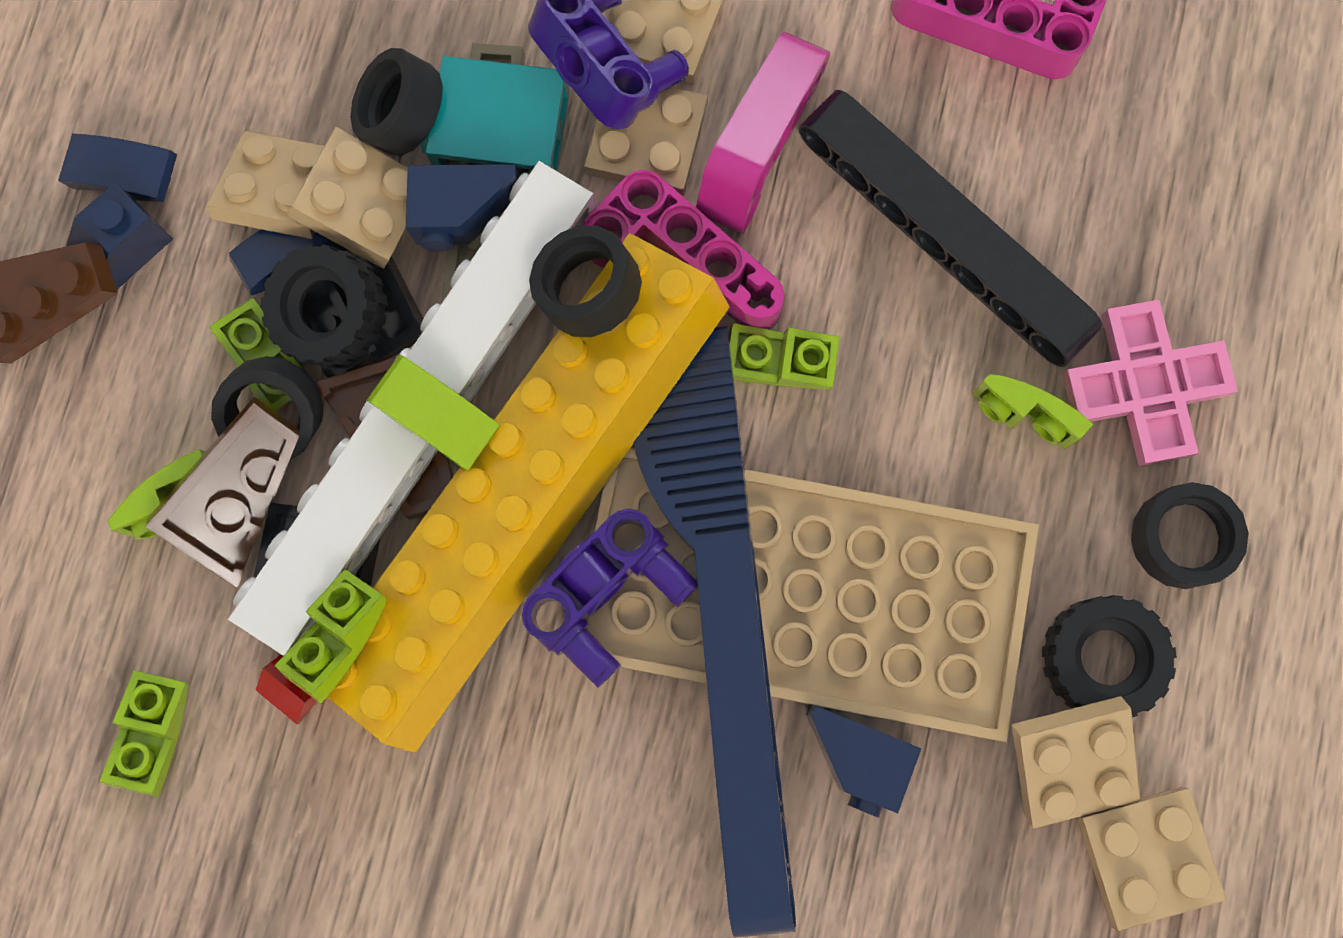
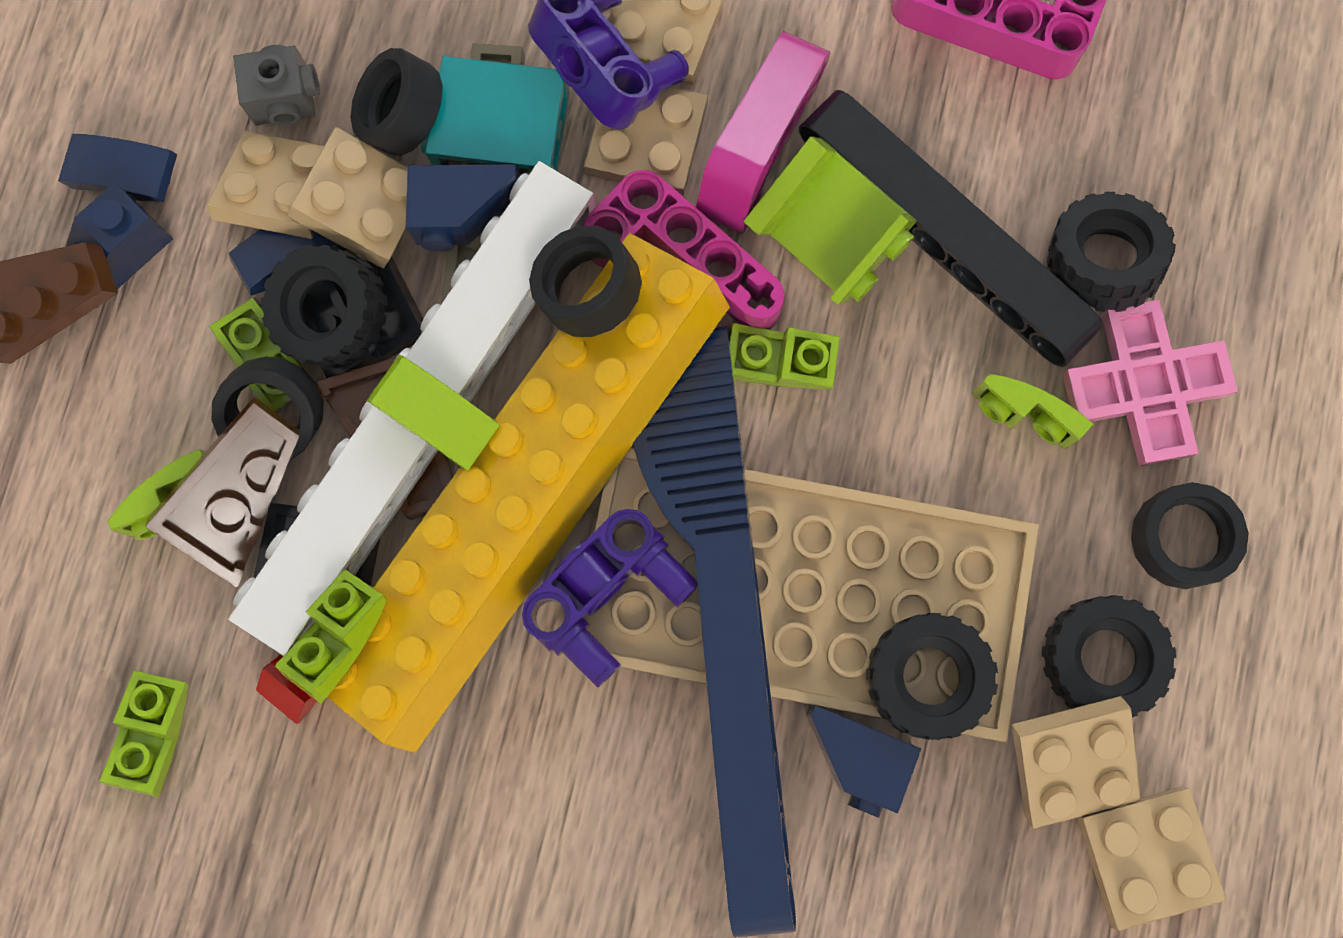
(276, 85): none -> dark grey brick
(833, 220): none -> lime panel
(975, 670): none -> black tyre
(1116, 216): none -> black tyre

